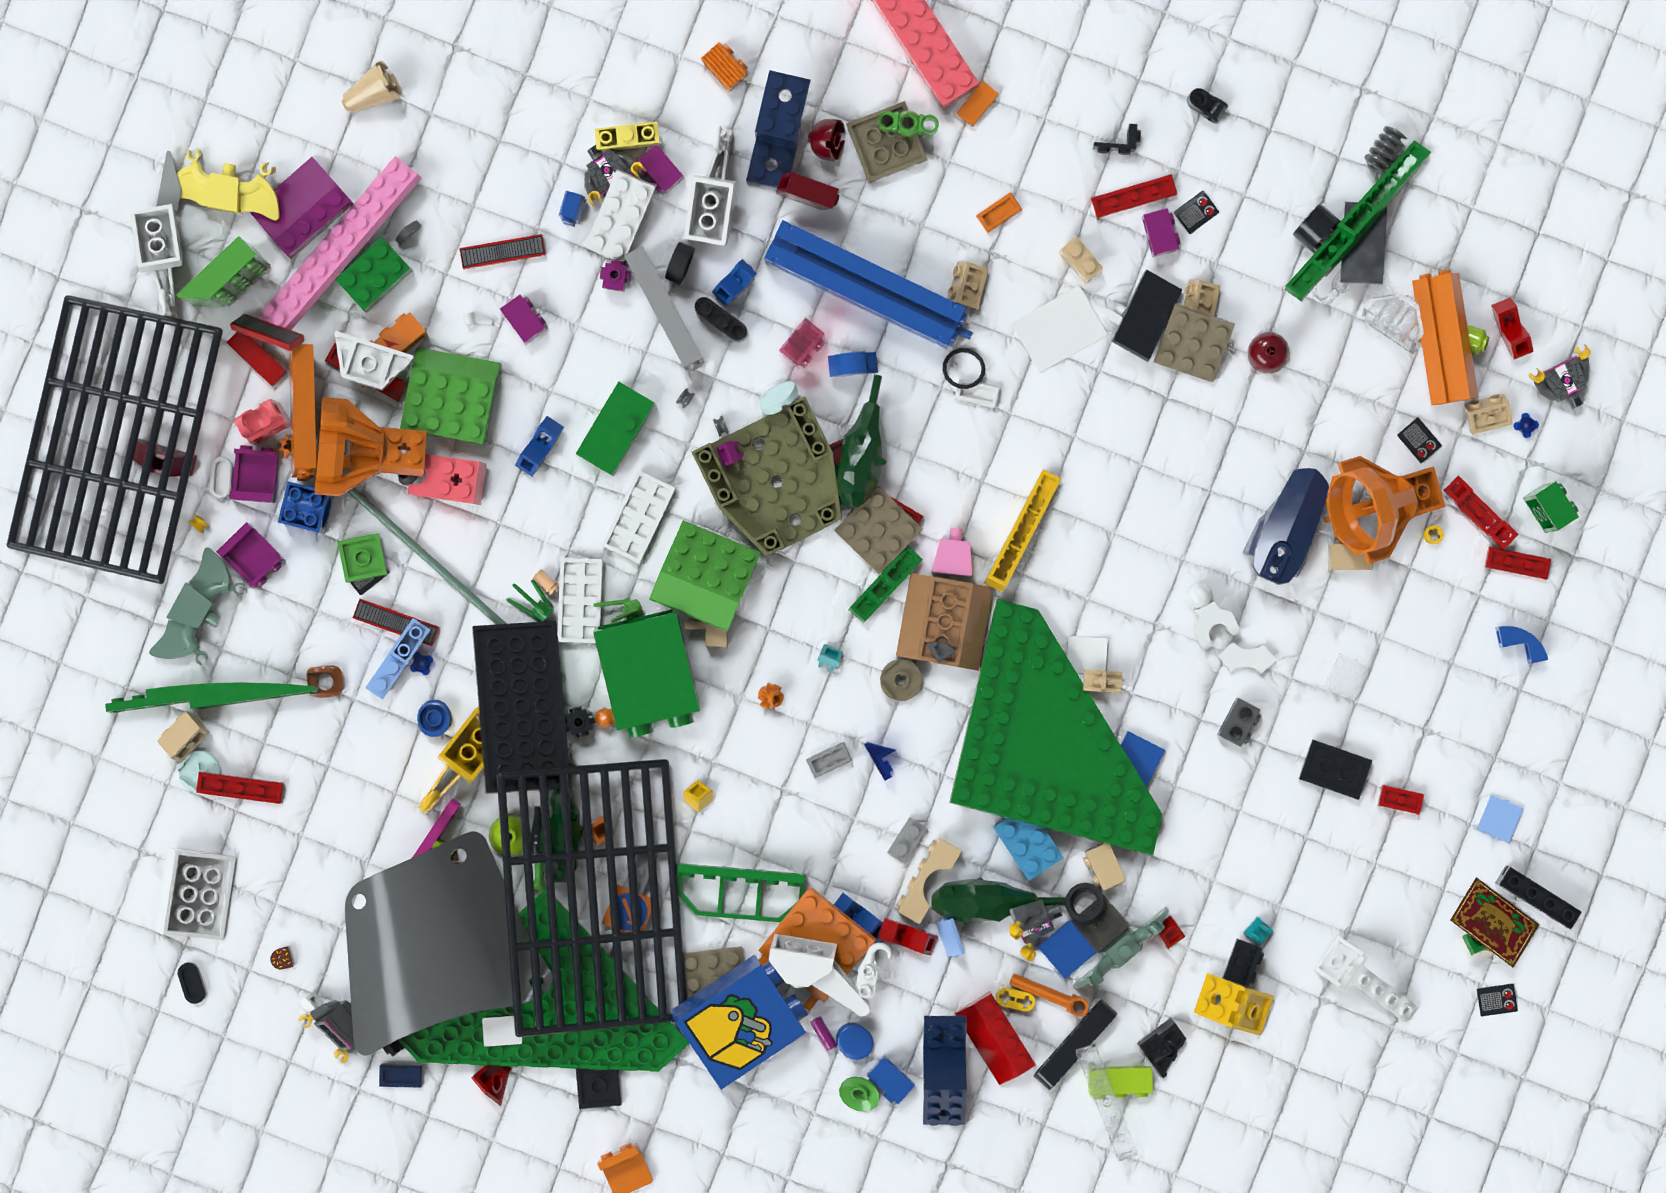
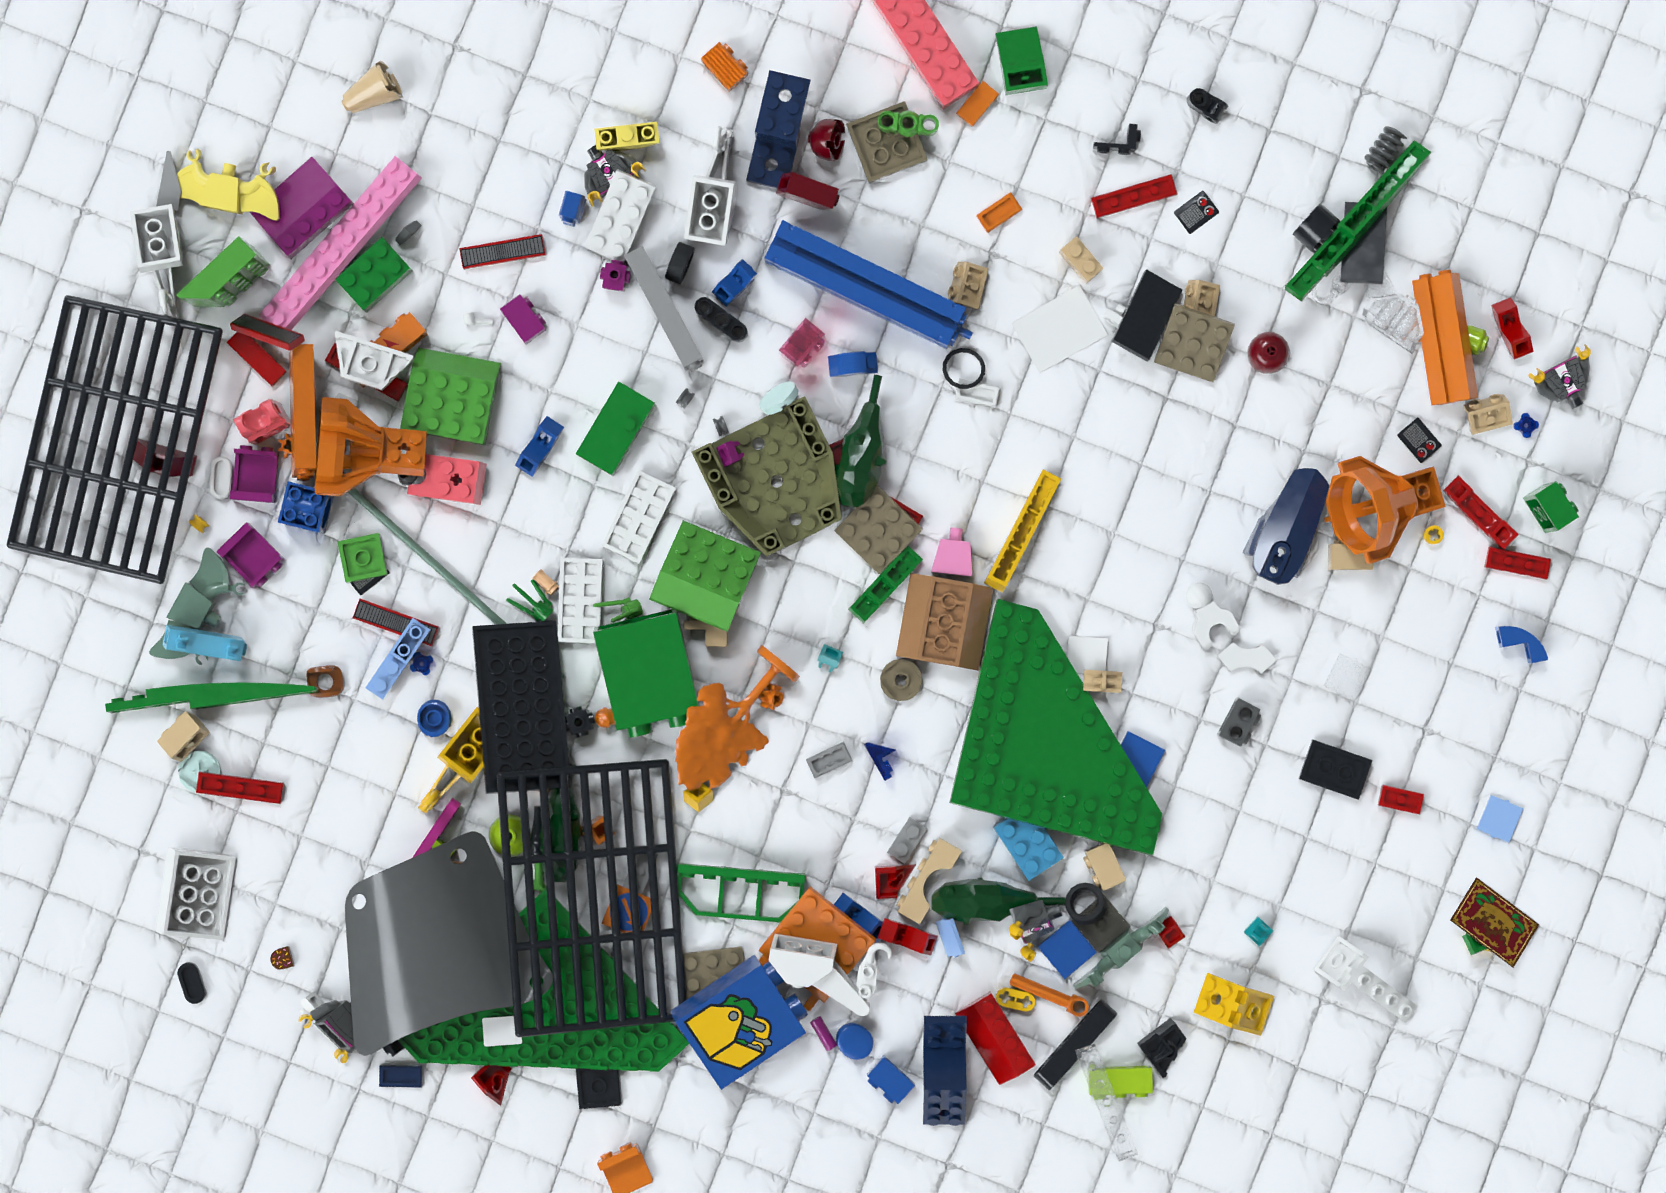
(204, 643): none -> medium azure brick
(660, 169): magenta brick -> none
(714, 738): none -> orange plant
(859, 1094): bright green dish -> none
(891, 879): none -> red slope
(941, 650): dark grey tile -> none
(1021, 61): none -> green slope
(1160, 232): magenta brick -> none
(1243, 962): black bracket -> none
(1497, 1000): black sticker -> none
(1538, 897): black brick -> none

